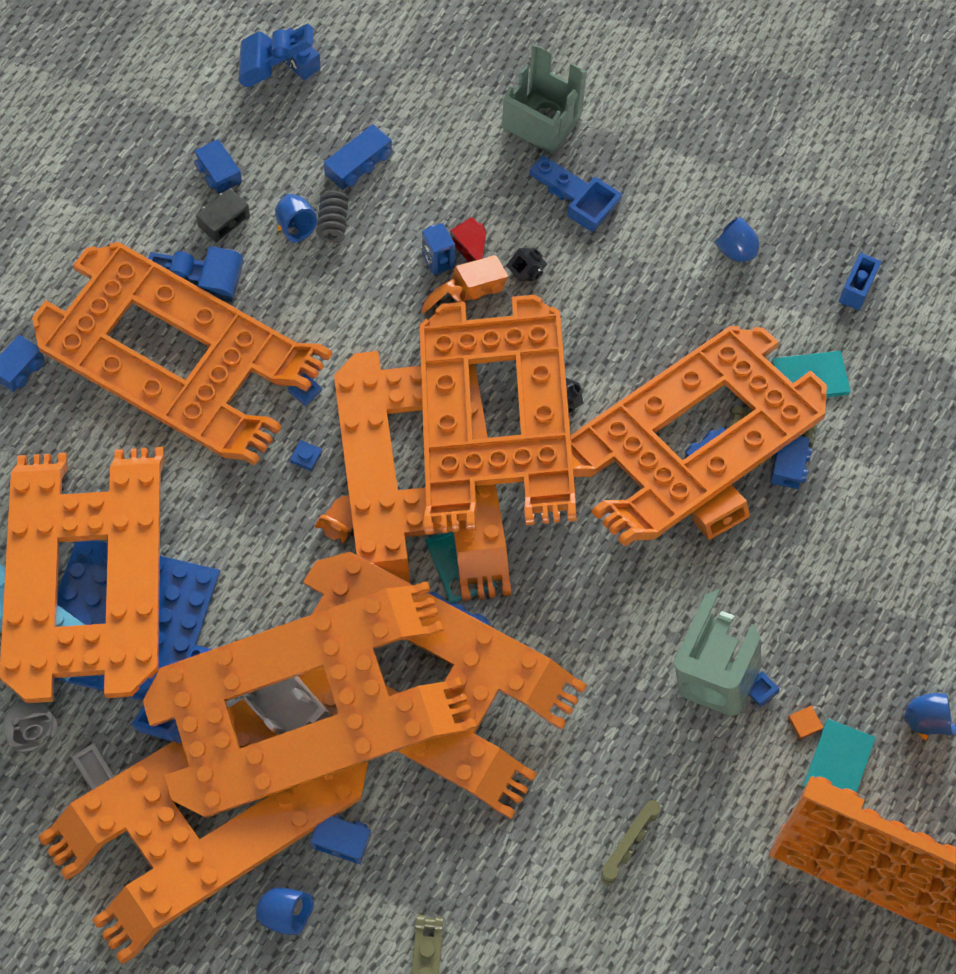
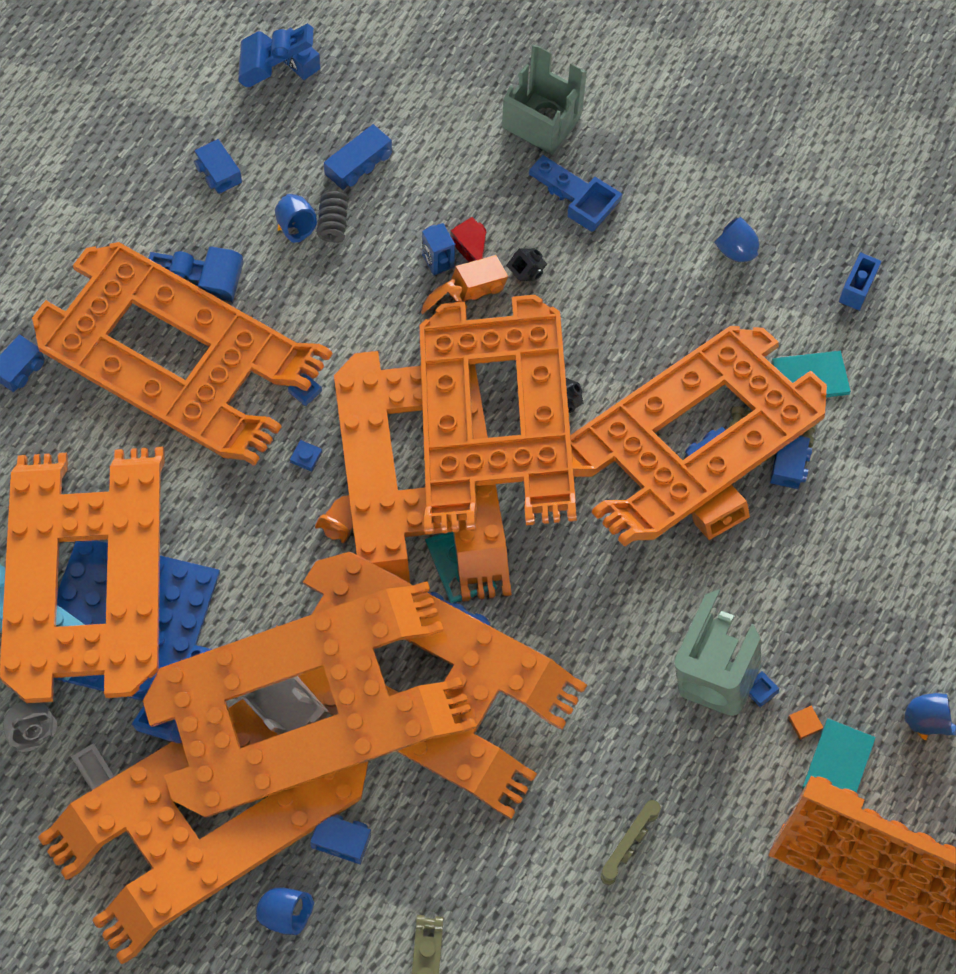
(222, 215): pearl dark grey brick -> none

